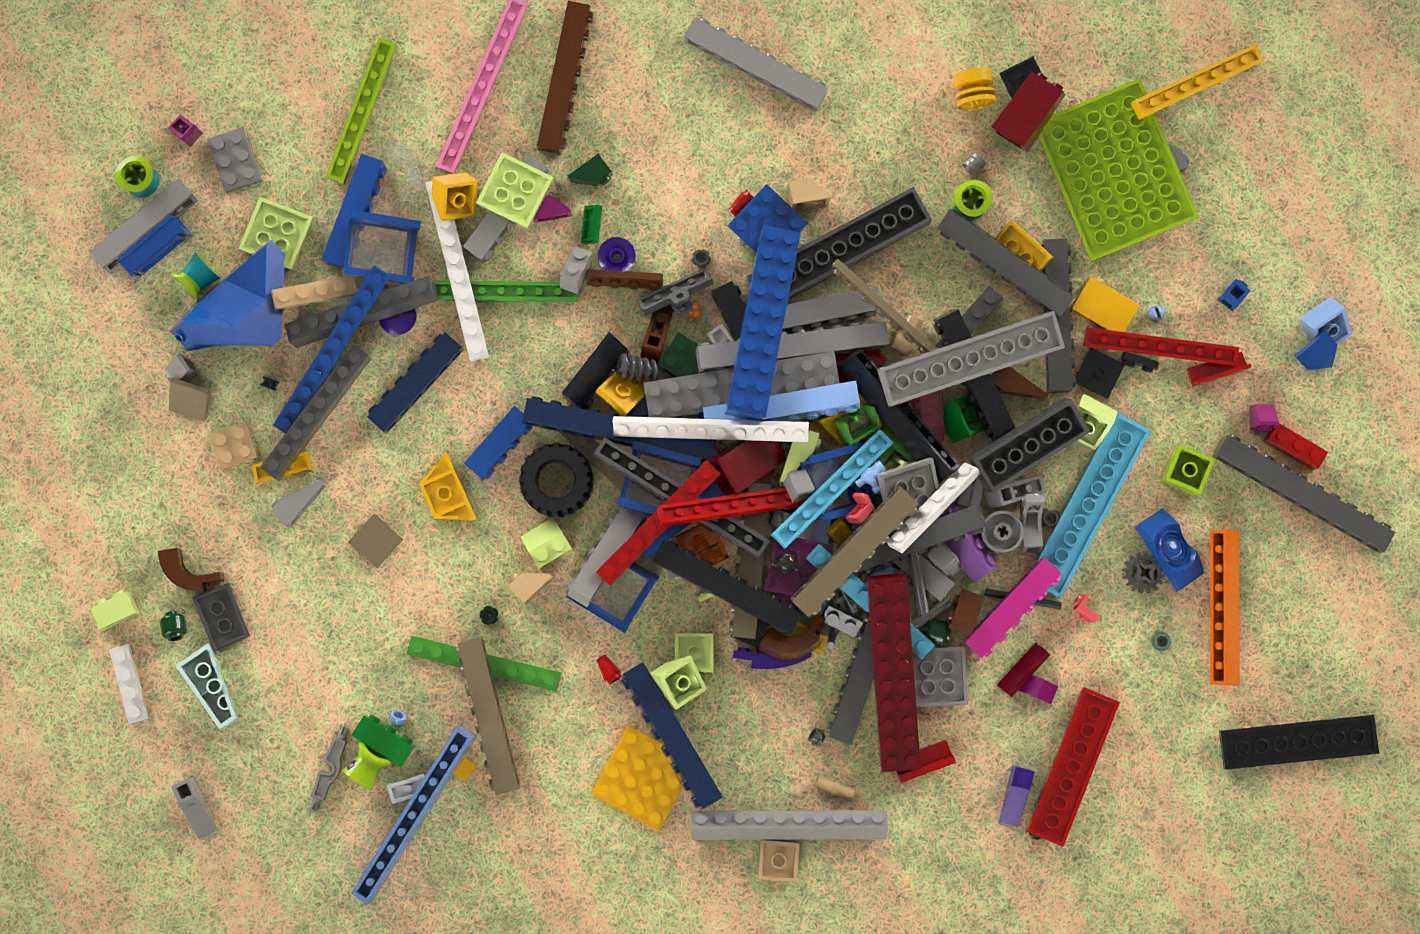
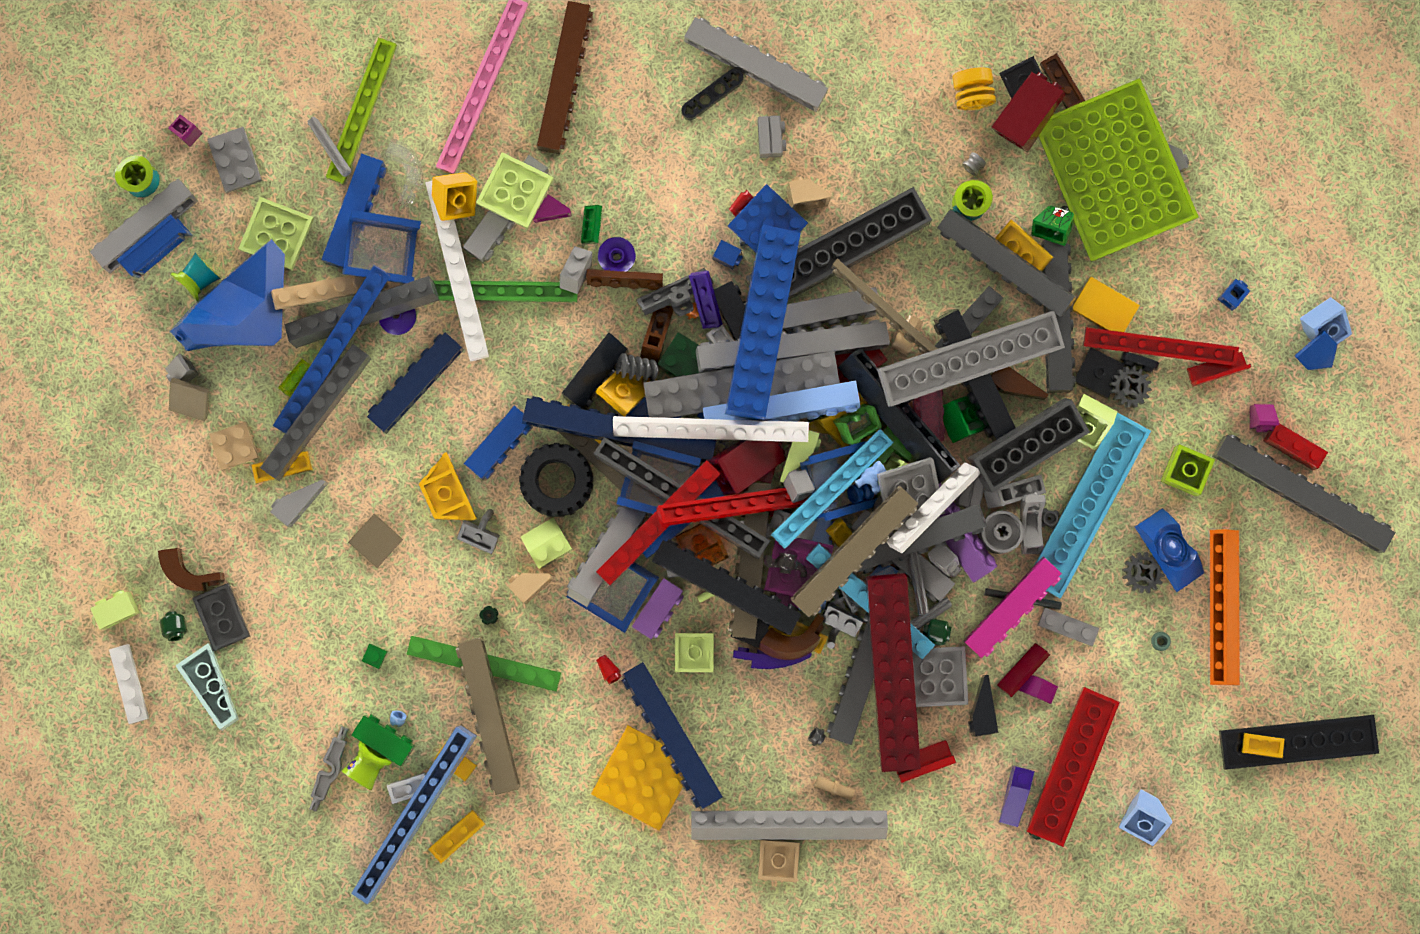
(194, 806): light grey slope -> none
(269, 383): black bush -> none
(293, 379): none -> clear neon green brick
(329, 146): none -> light grey axle
(374, 656): none -> green plate
(456, 836): none -> yellow tile
(478, 534): none -> dark grey plate
(592, 172): dark green slope -> none
(658, 609): none -> medium lavender brick
(678, 681): yellowish green slope -> none
(701, 263): dark grey plate -> none
(705, 299): none -> dark purple plate
(710, 92): none -> black beam
(727, 255): none -> blue brick
(770, 136): none -> light grey brick
(861, 510): coral bracket -> none
(965, 612): reddish brown brick -> none
(983, 713): none -> black slope
(1053, 224): none -> green torso
(1057, 72): none -> reddish brown plate
(1068, 626): none -> light grey plate
(1085, 613): coral bracket -> none
(1136, 391): none -> dark grey gear
(1146, 818): none -> light blue slope
(1152, 313): light blue hinge -> none
(1197, 82): yellow plate -> none
(1263, 745): none -> yellow plate

